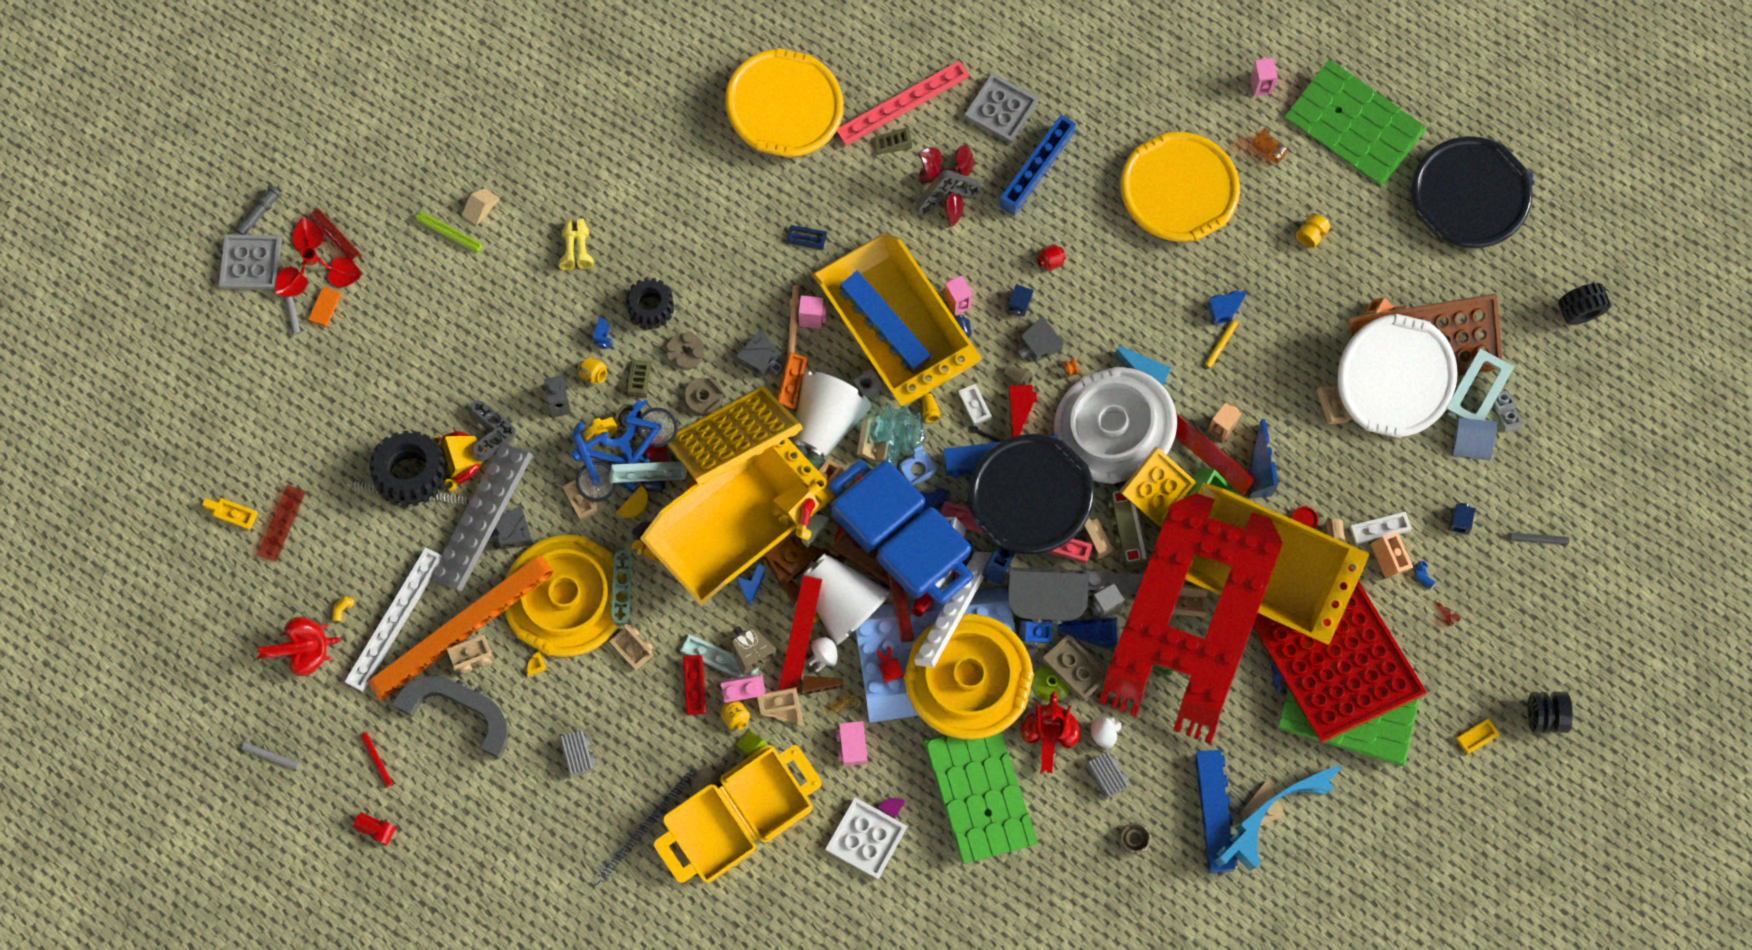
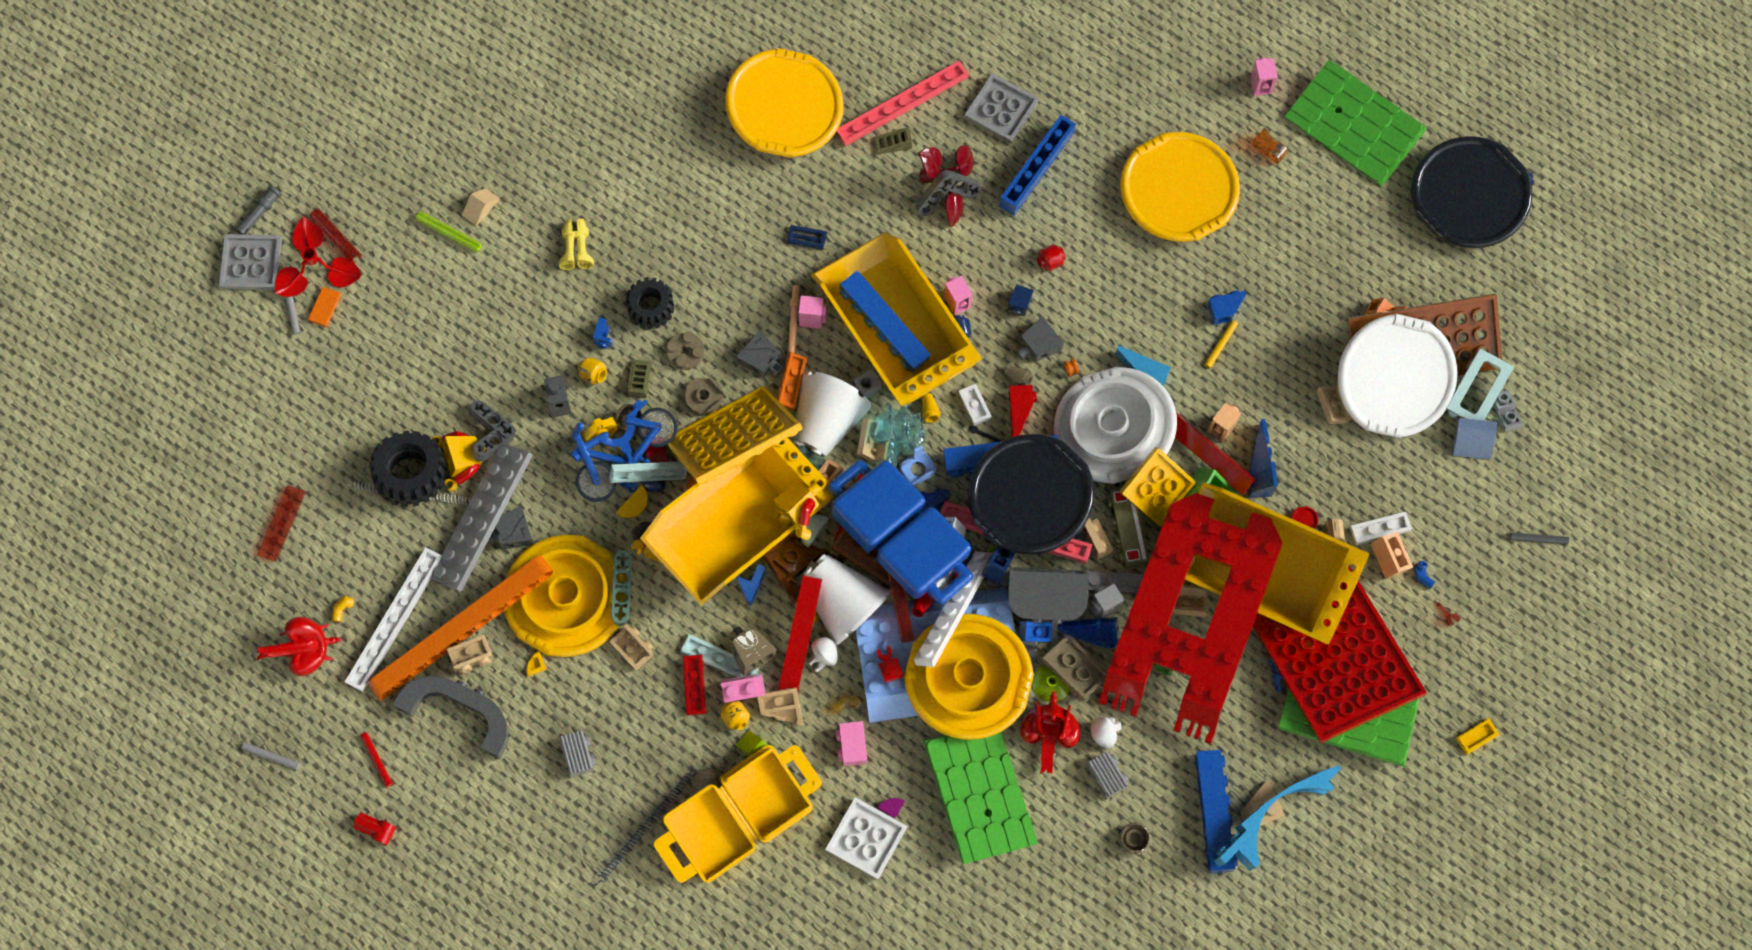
(231, 512): yellow hinge -> none
(582, 506): tan wing -> none
(815, 684): reddish brown slope -> none
(1311, 233): yellow wheel -> none
(1462, 518): dark blue brick -> none
(1550, 712): black wheel -> none
(1584, 303): black tyre -> none

